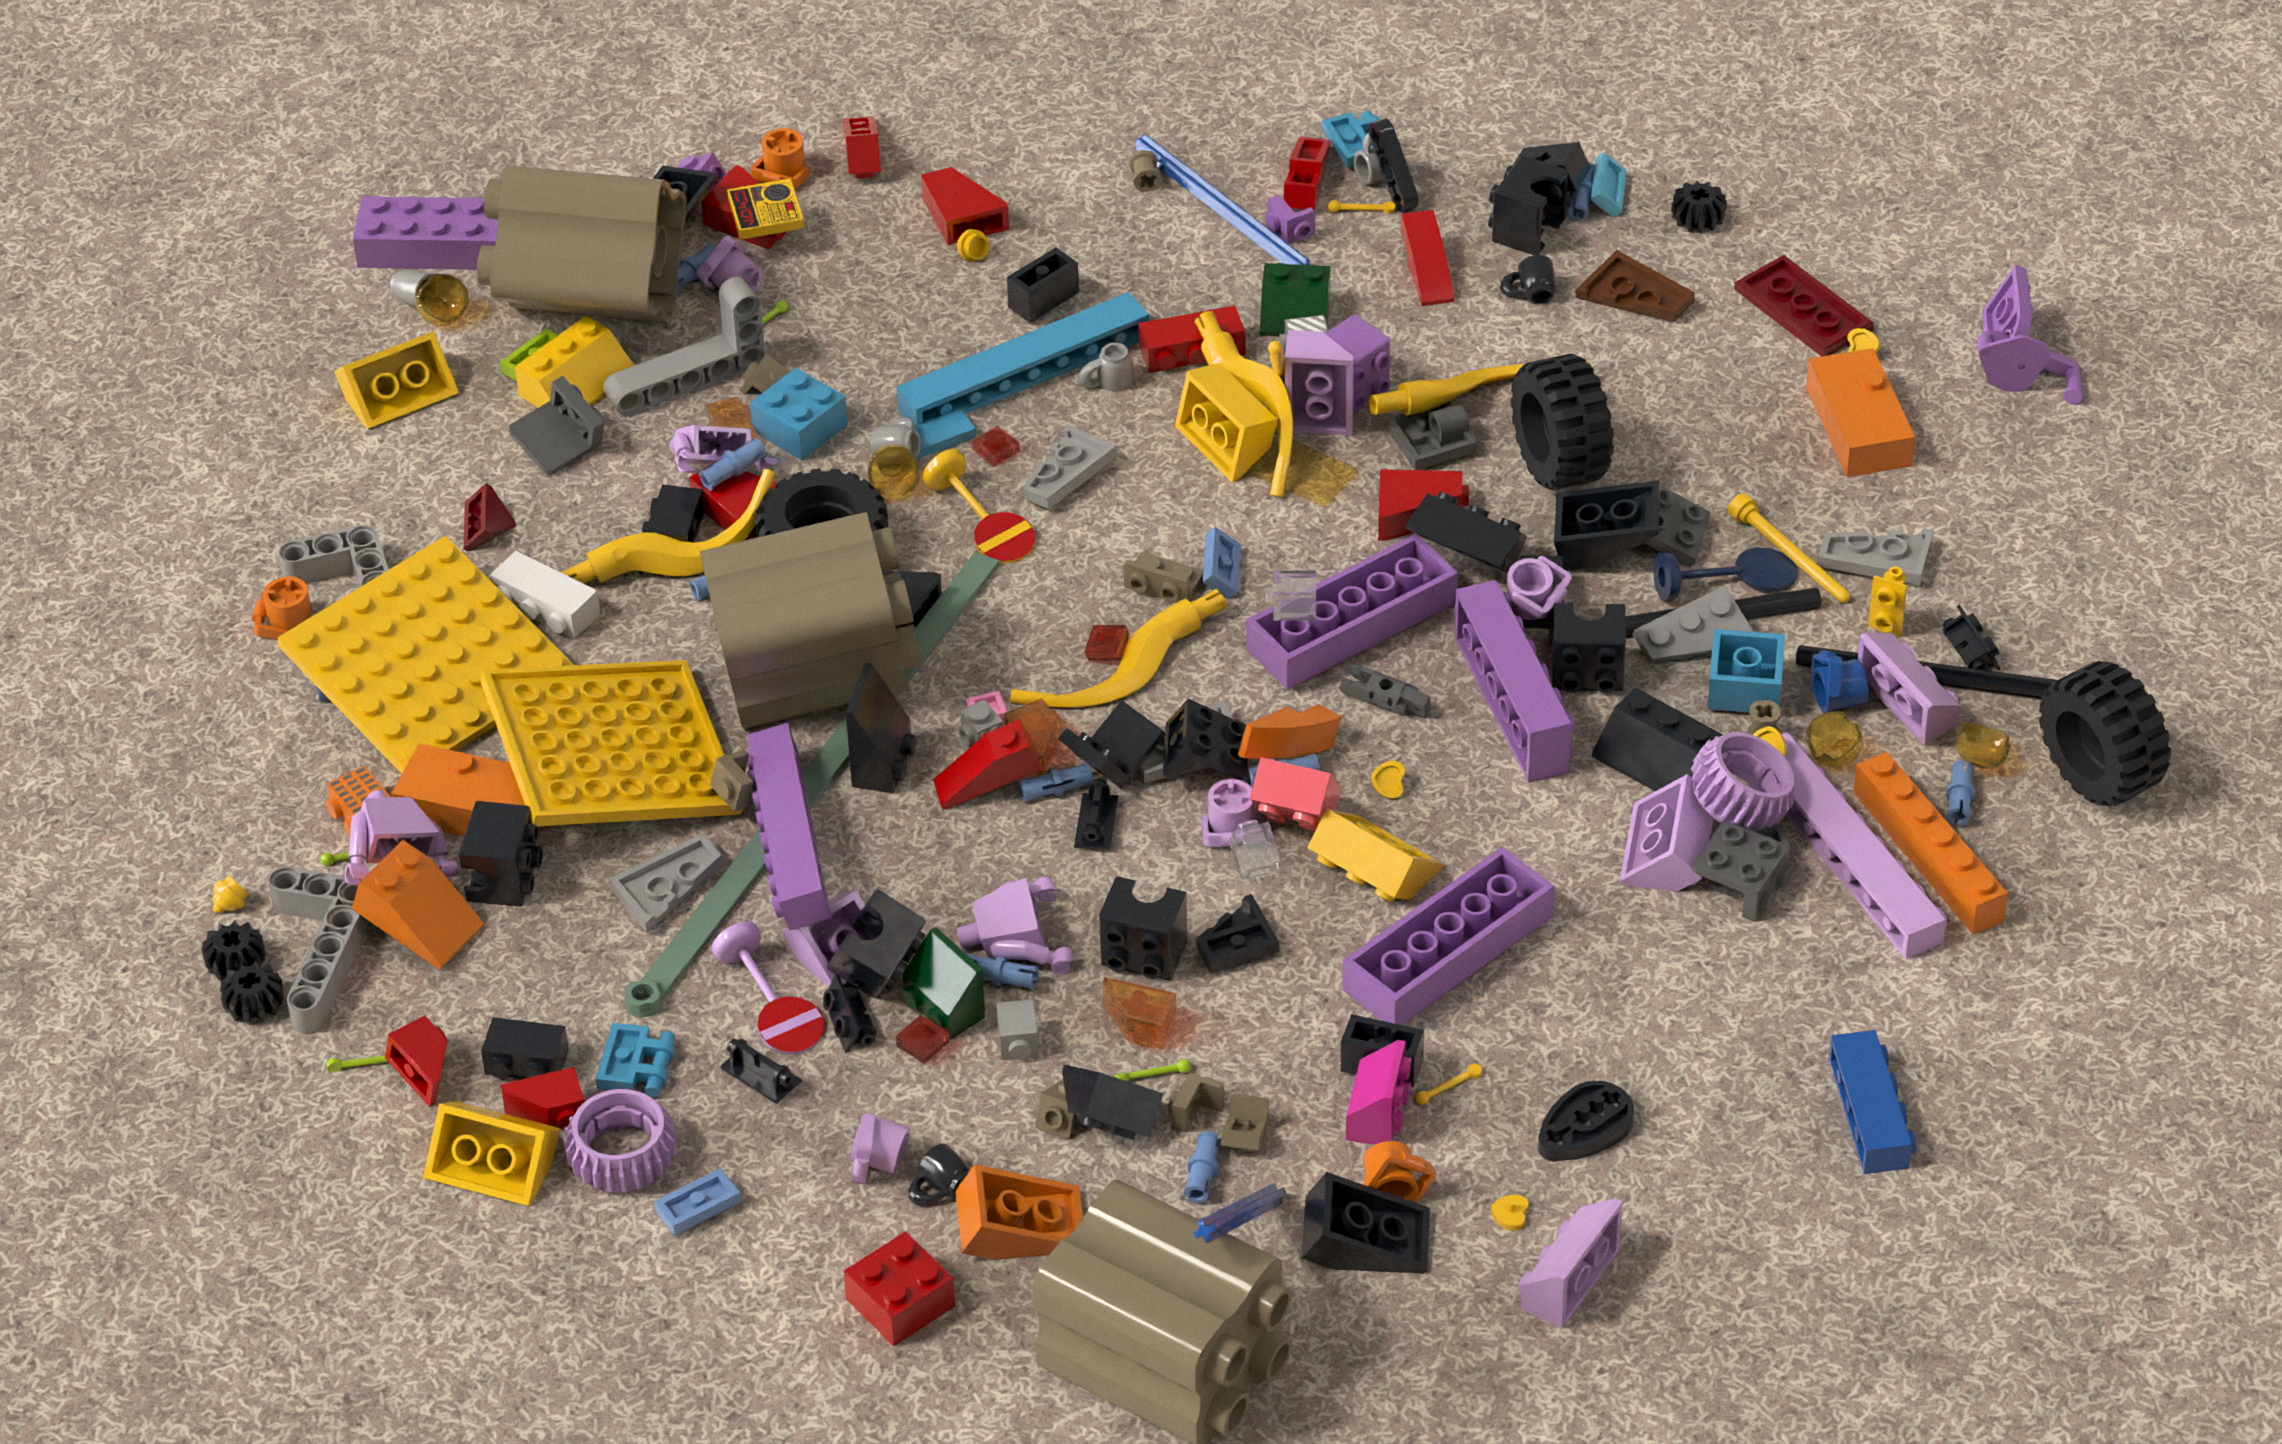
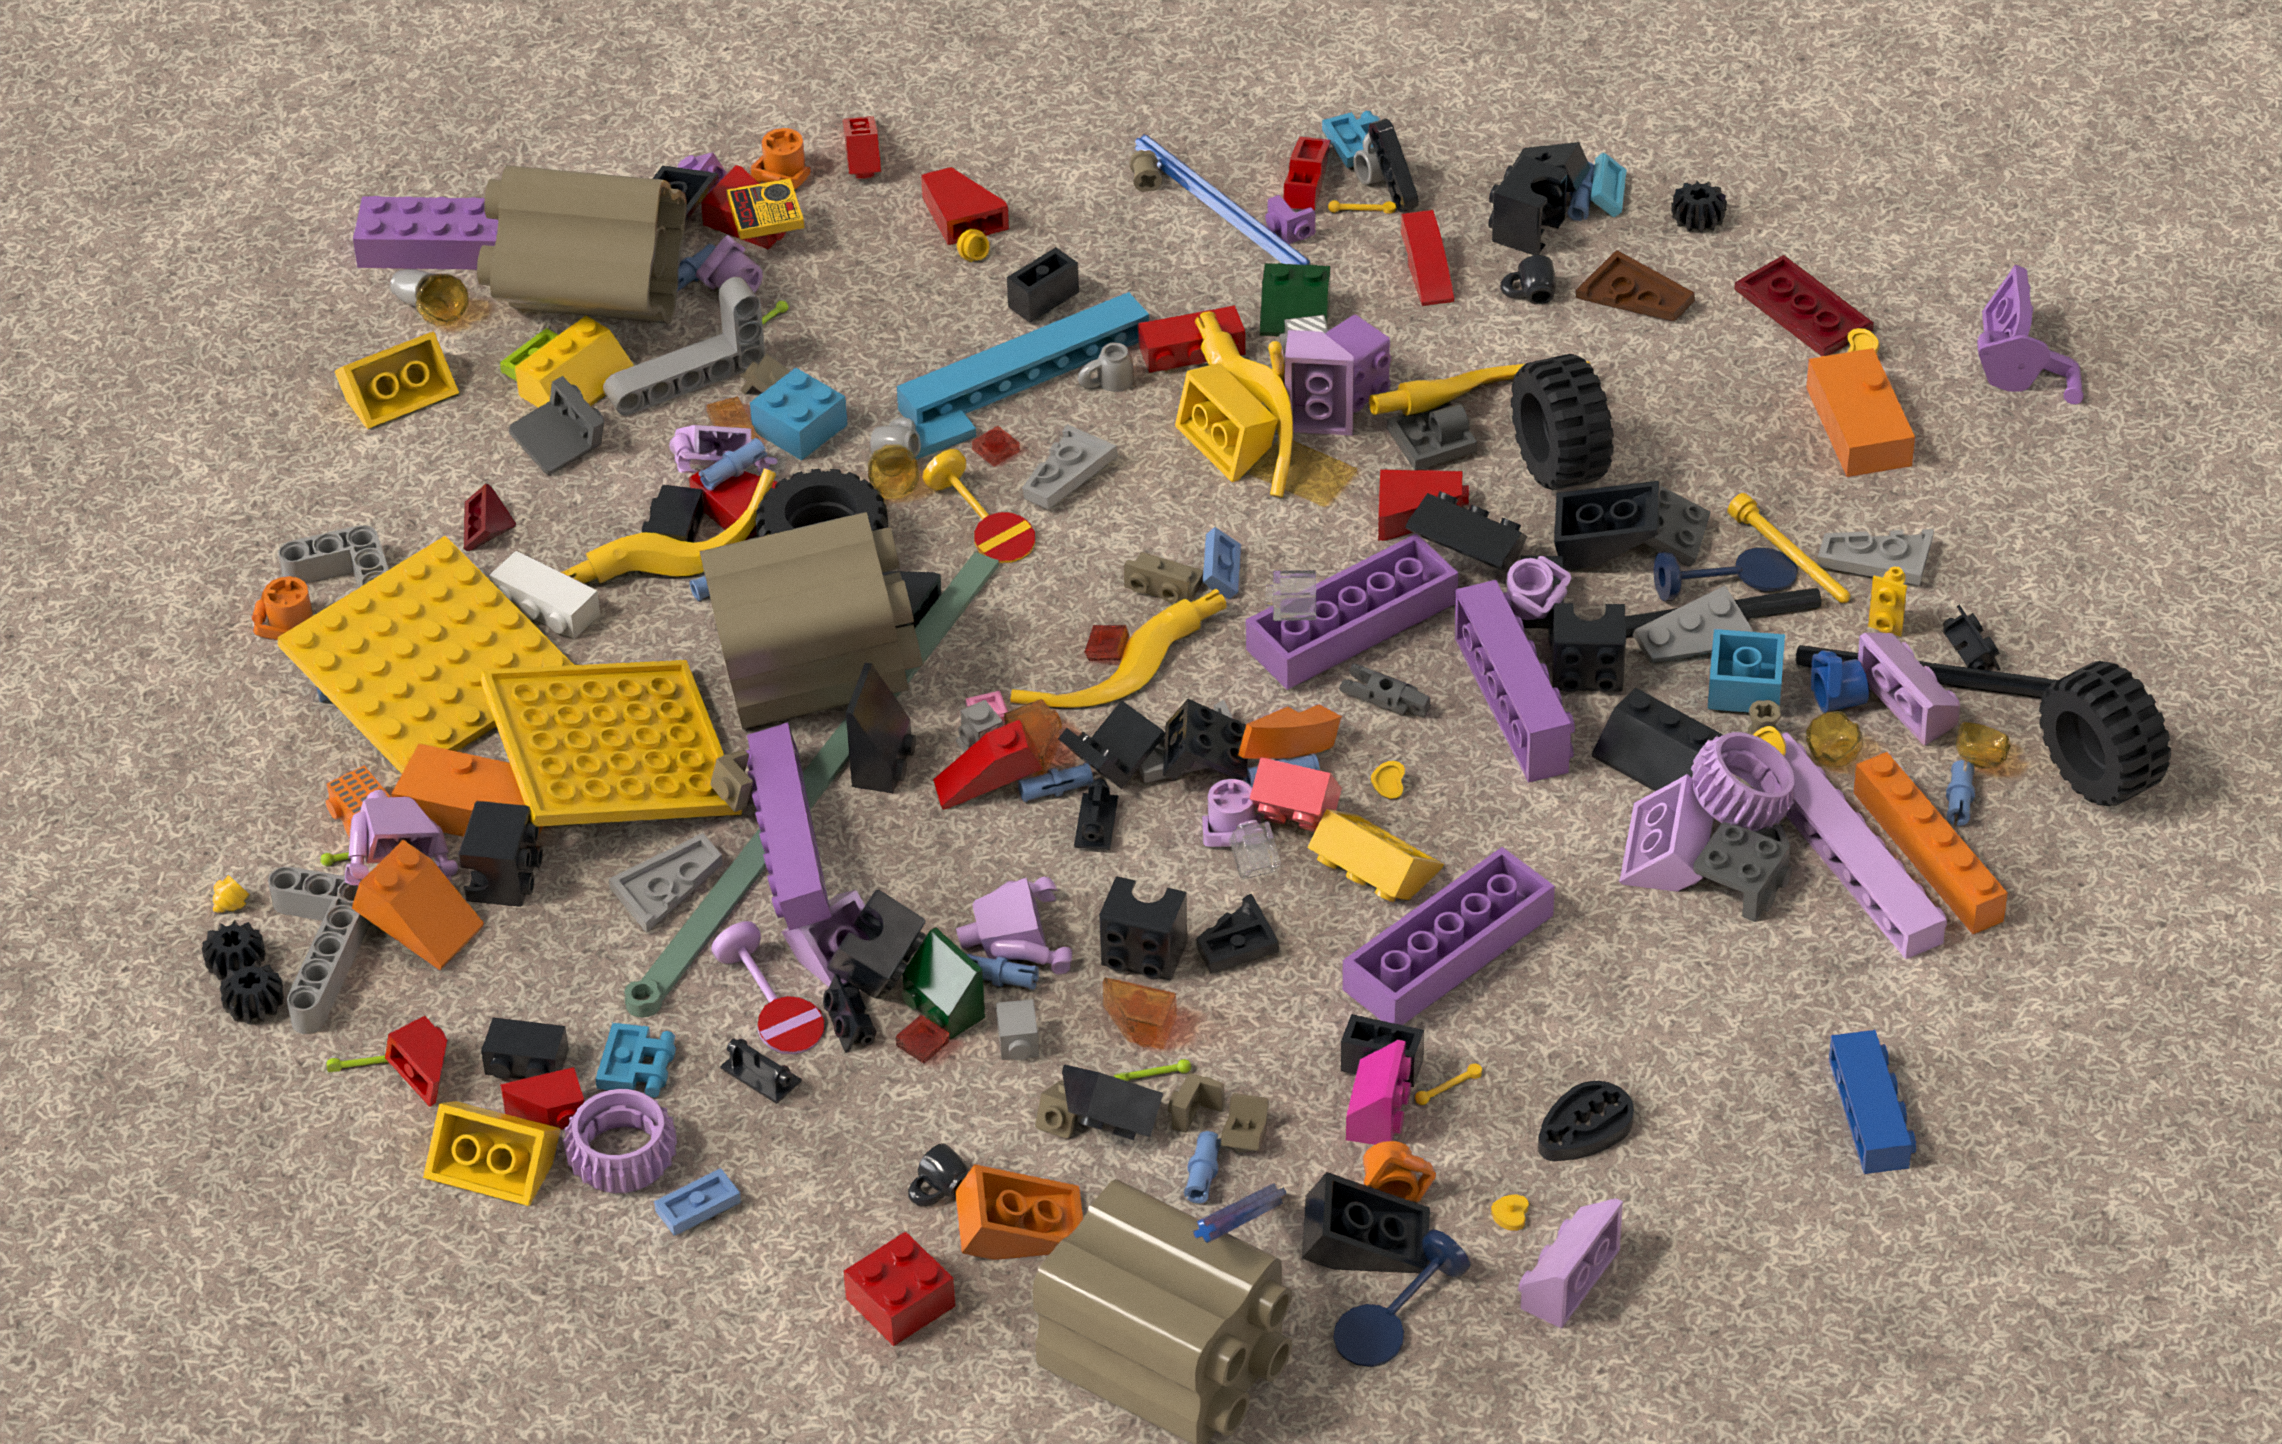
(878, 1145): lavender piece -> none
(1374, 1334): none -> dark blue piece

